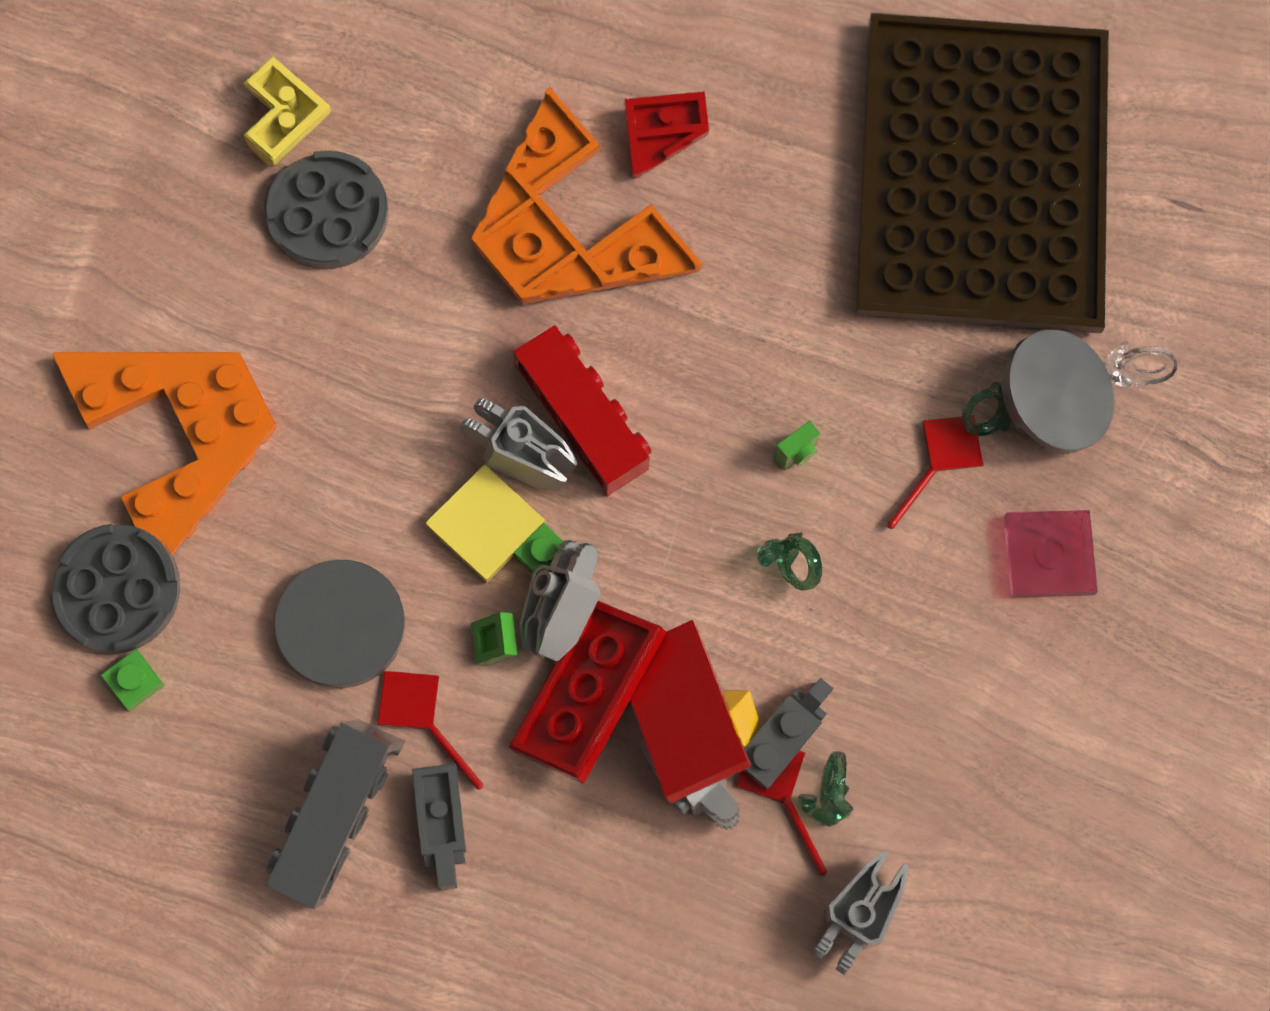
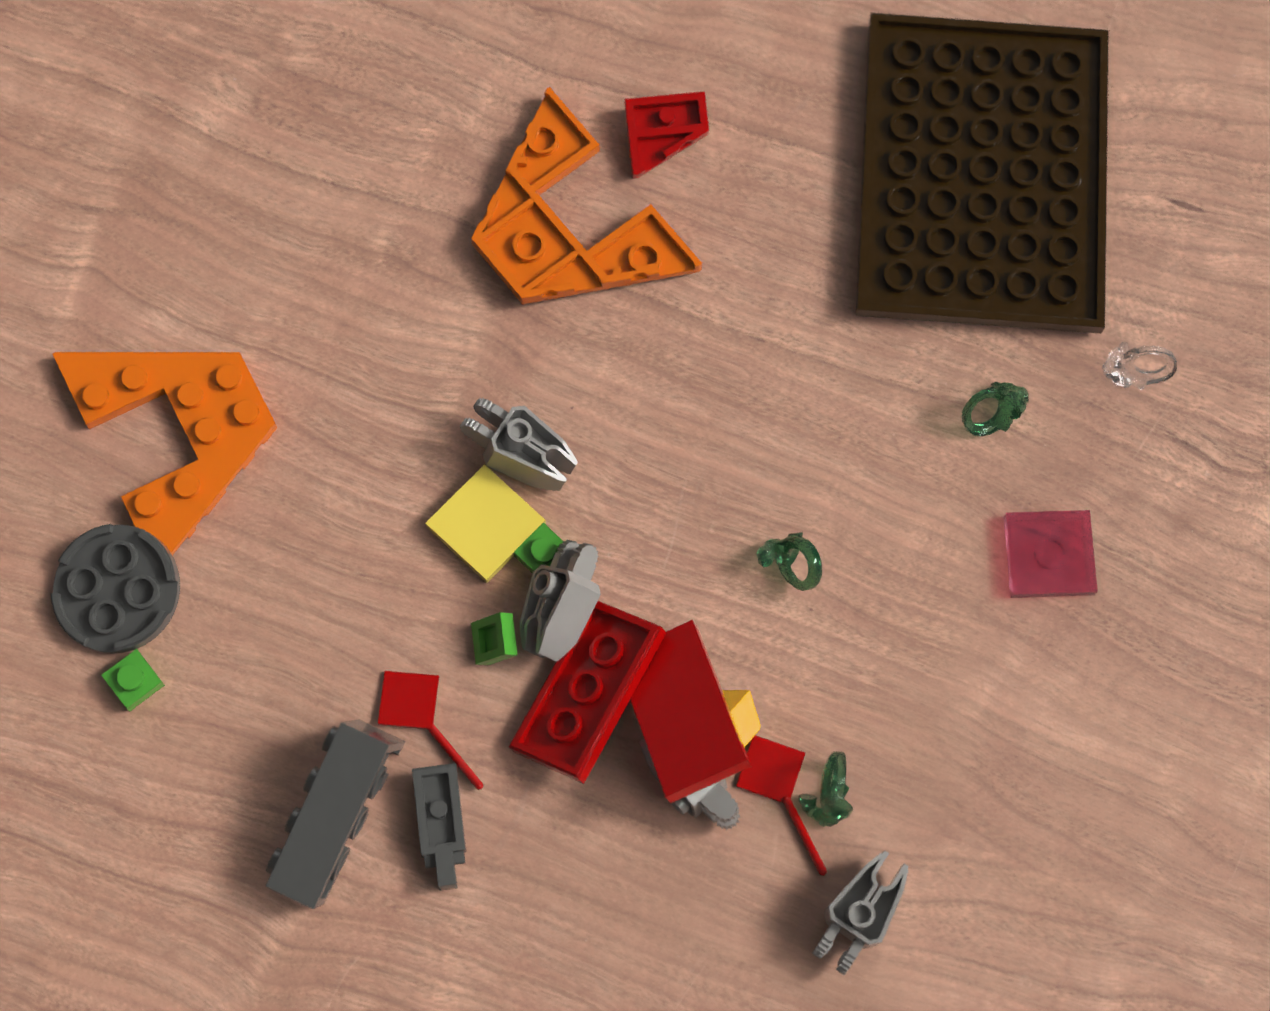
(292, 113): light yellow brick -> none
(326, 210): dark grey tile -> none
(340, 623): dark grey tile -> none
(582, 409): red brick -> none
(785, 733): dark grey hinge -> none
(798, 446): bright green plate -> none
(948, 449): red piece -> none
(1058, 391): dark grey tile -> none

